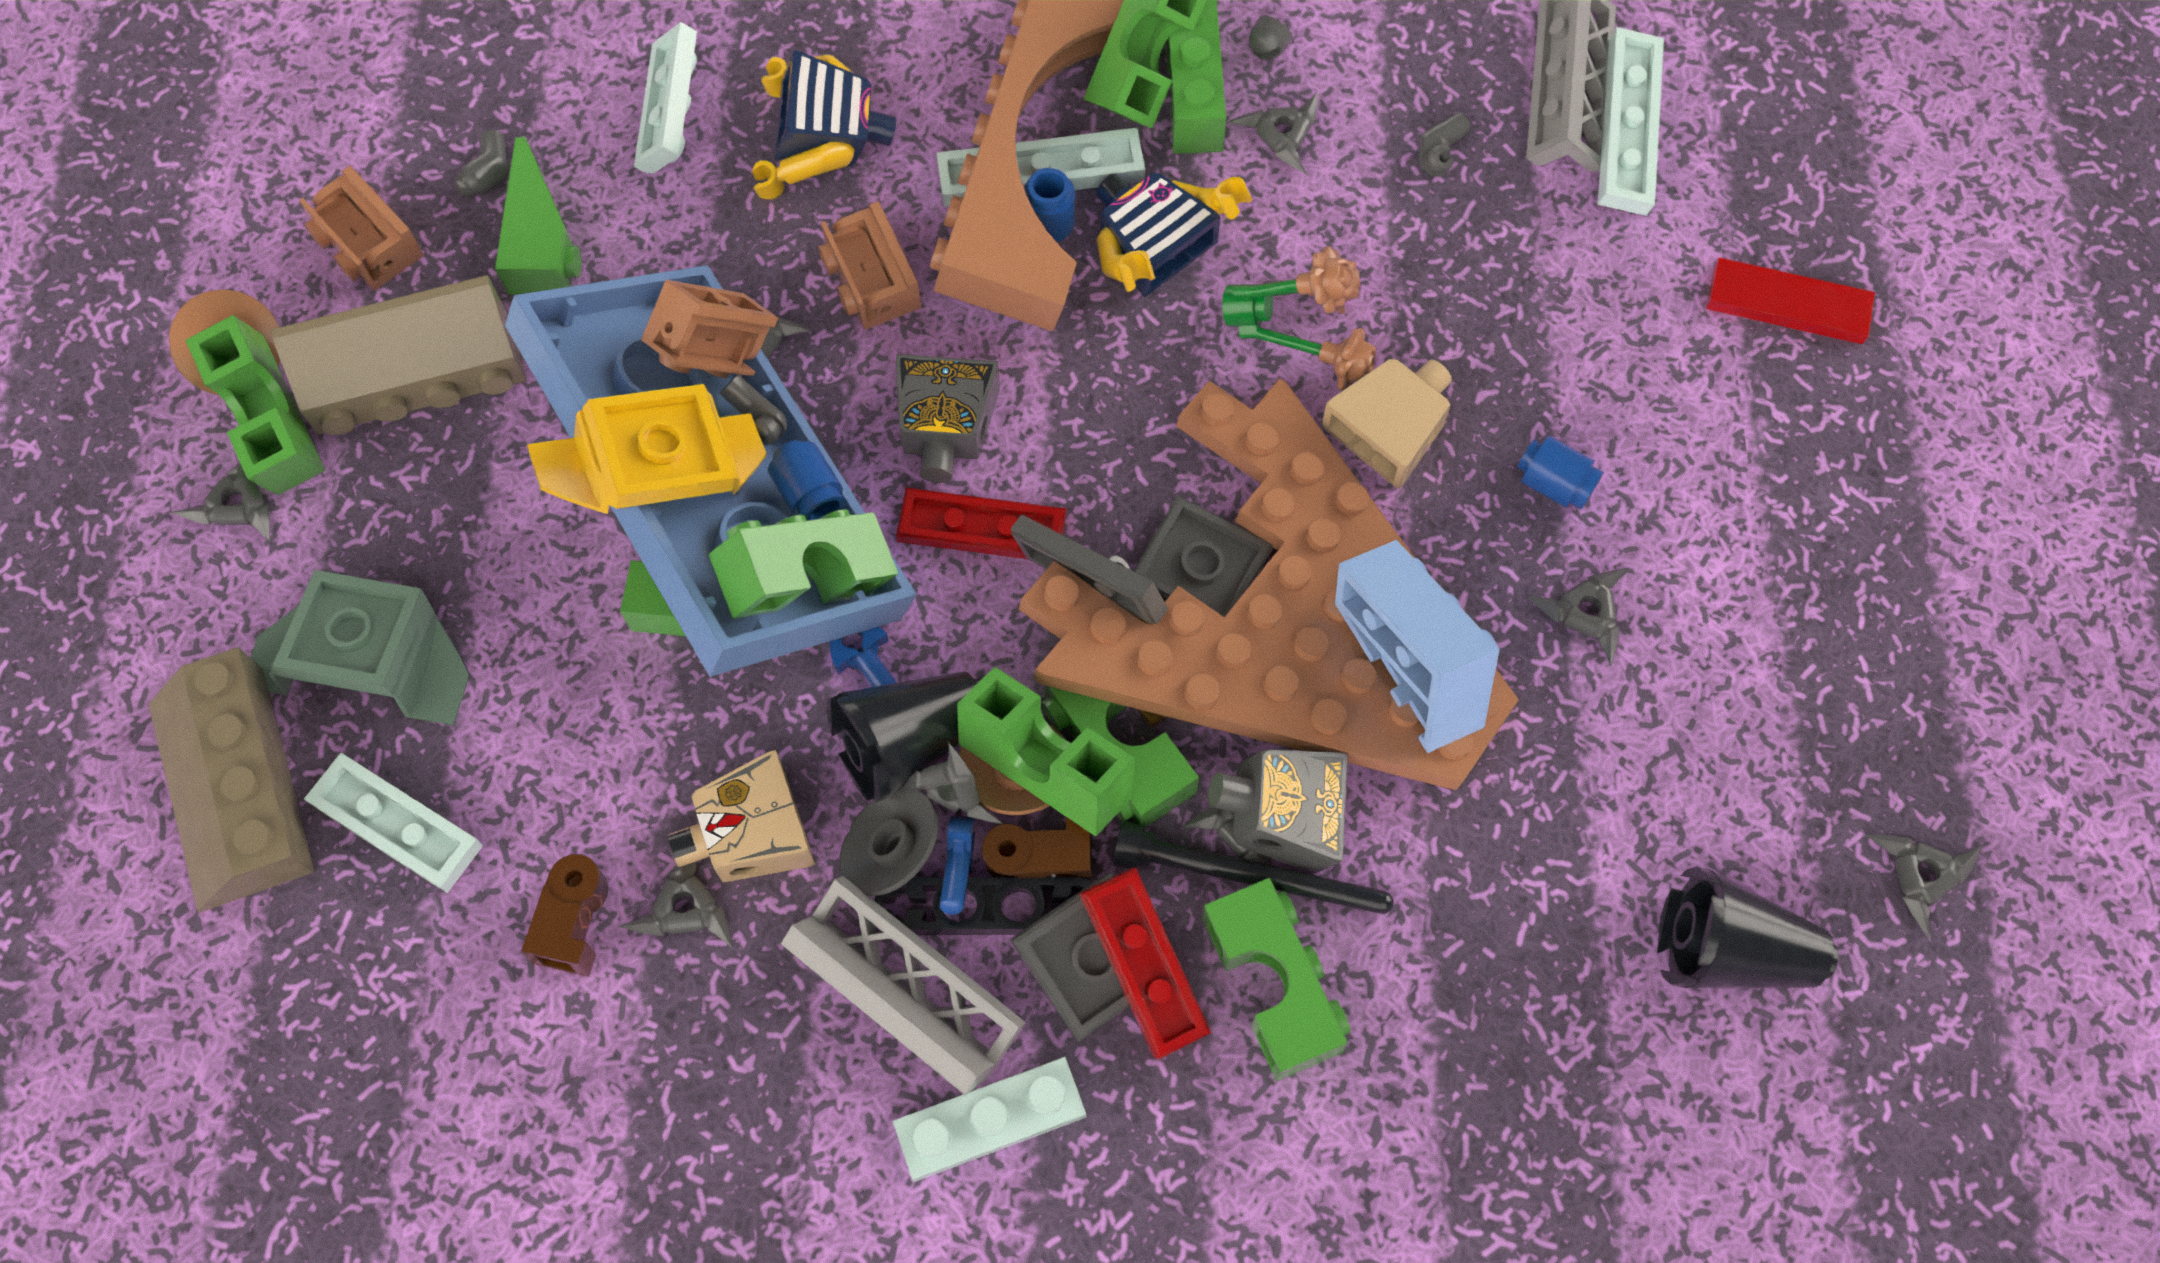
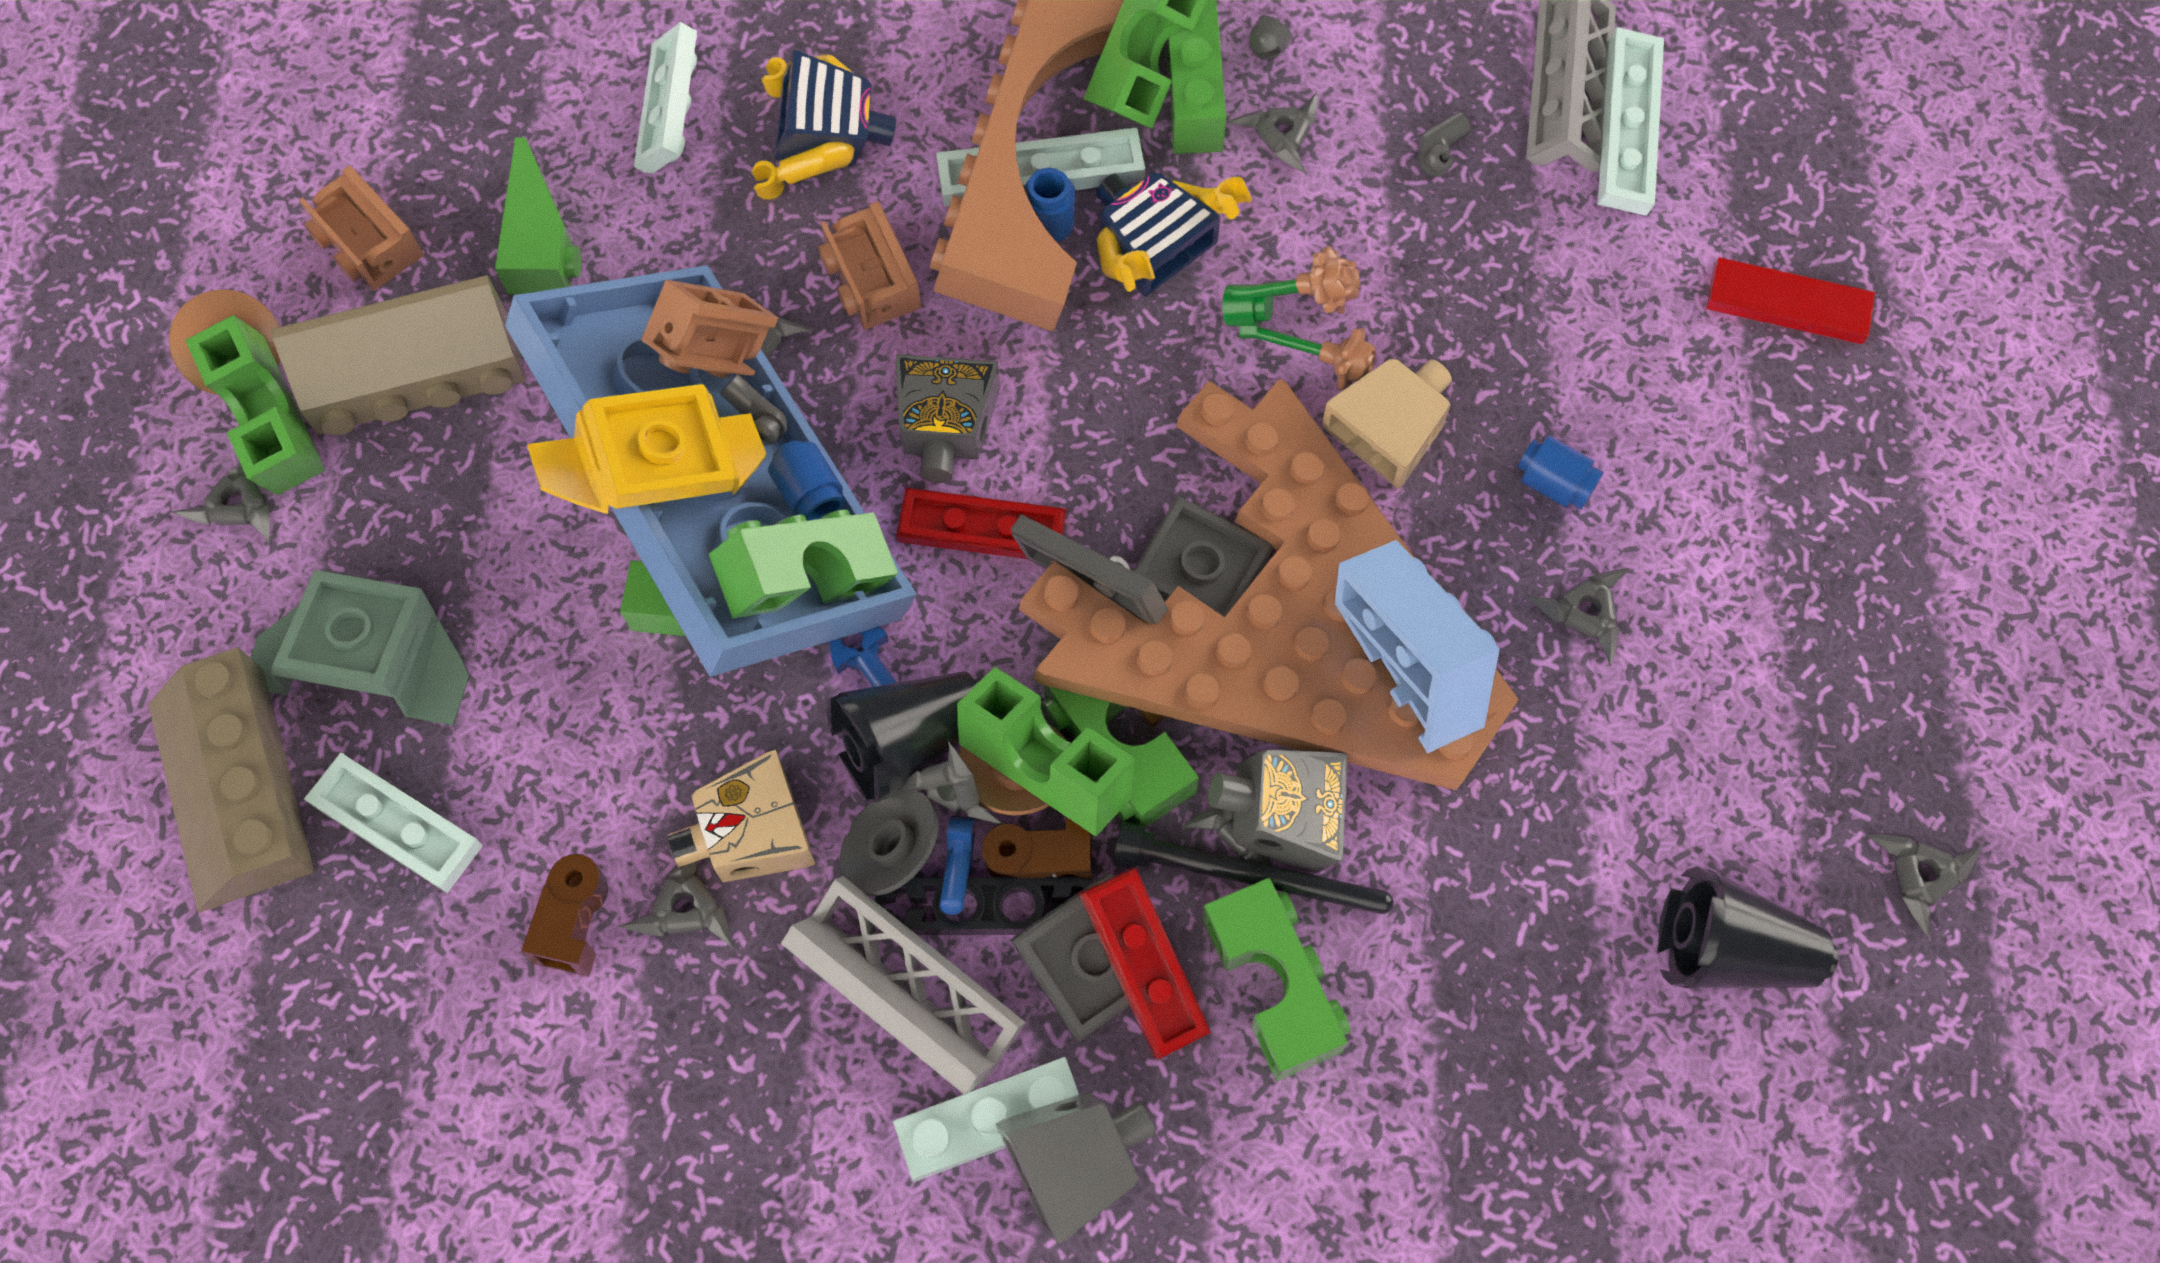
(485, 170): dark grey arm -> none
(1074, 1158): none -> dark grey torso

